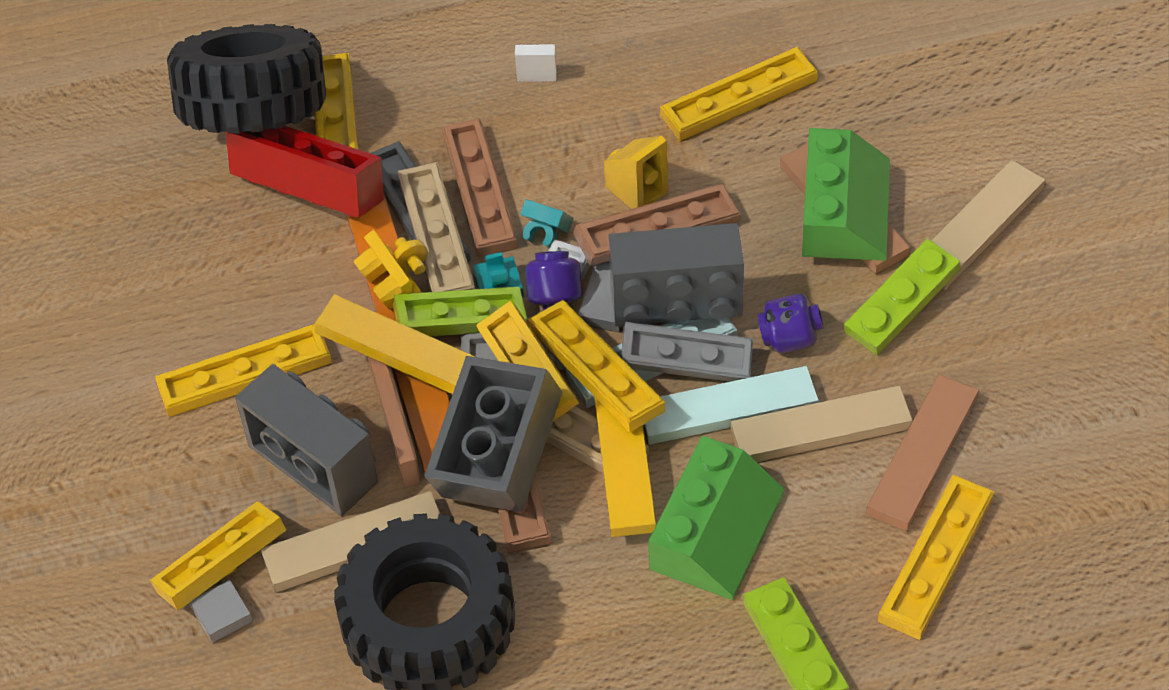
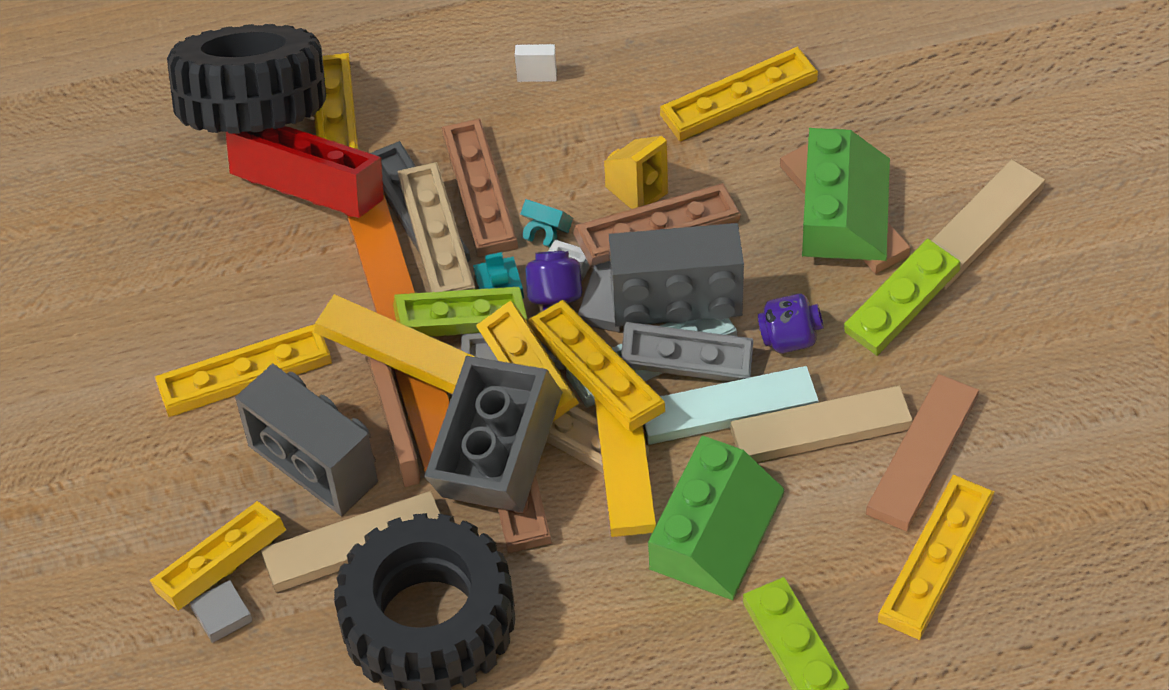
(381, 258): yellow hips -> none

